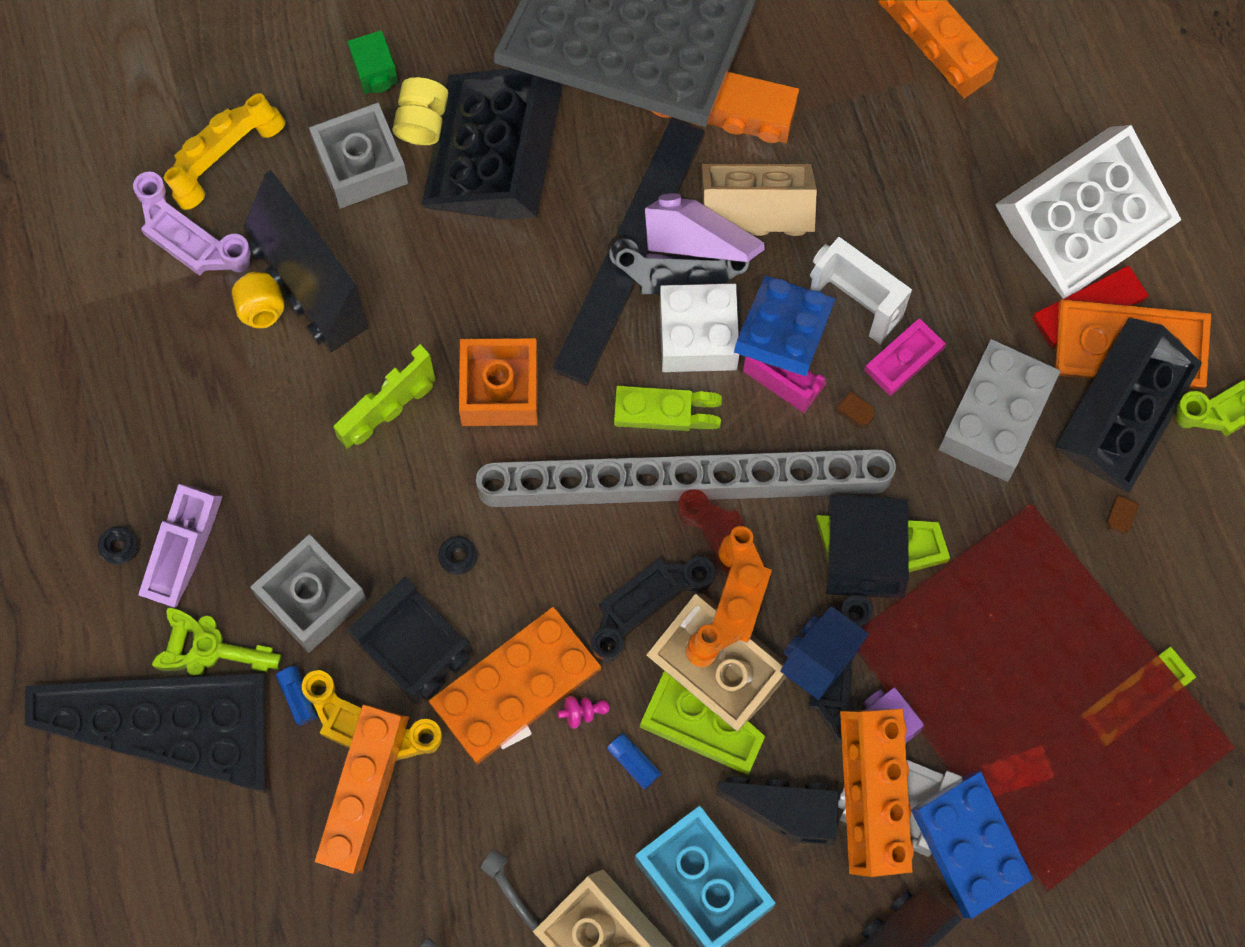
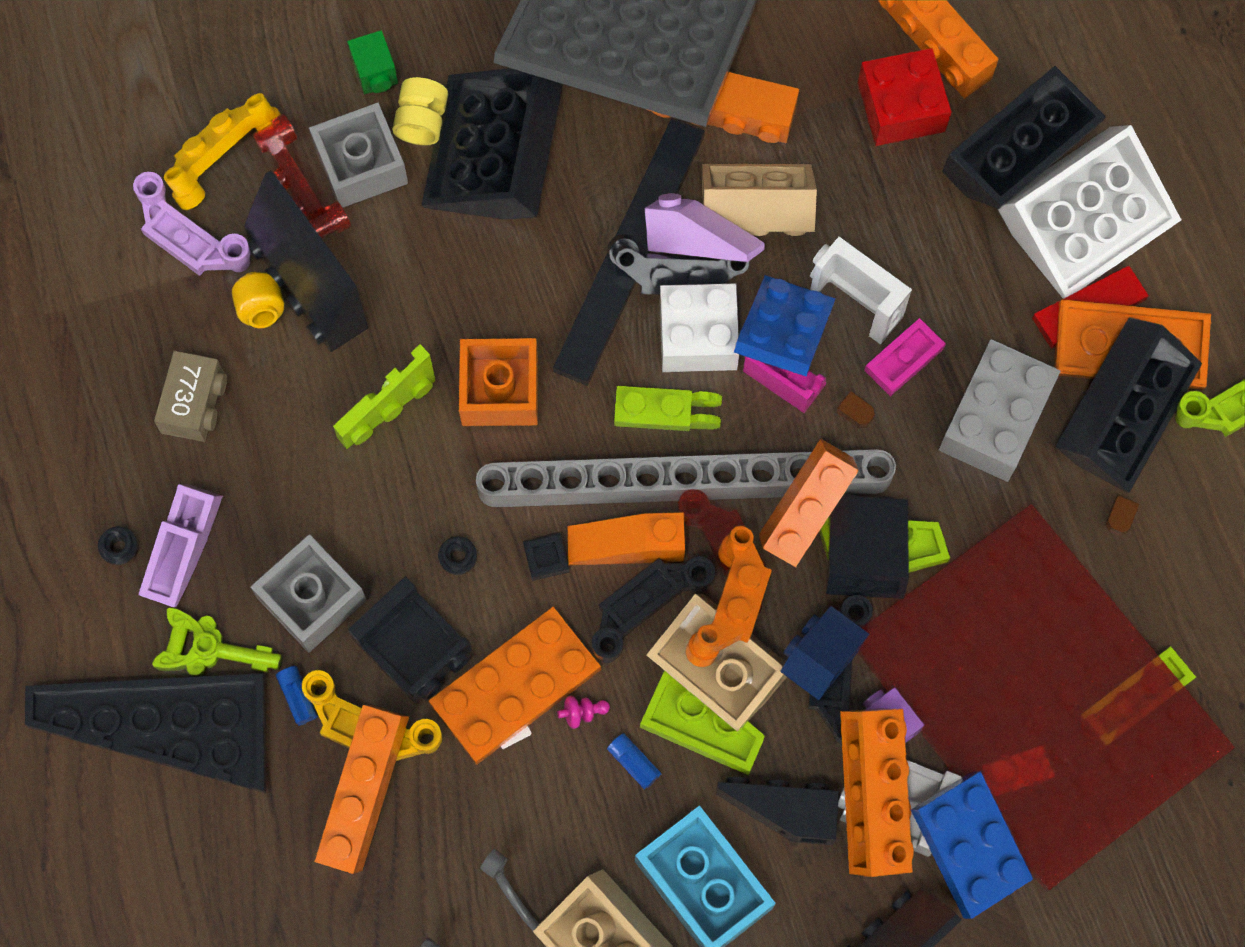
(190, 396): none -> dark tan brick
(274, 139): none -> clear red plate
(546, 557): none -> black tile
(628, 540): none -> orange slope
(808, 502): none -> orange brick
(904, 97): none -> red brick
(1022, 140): none -> black slope

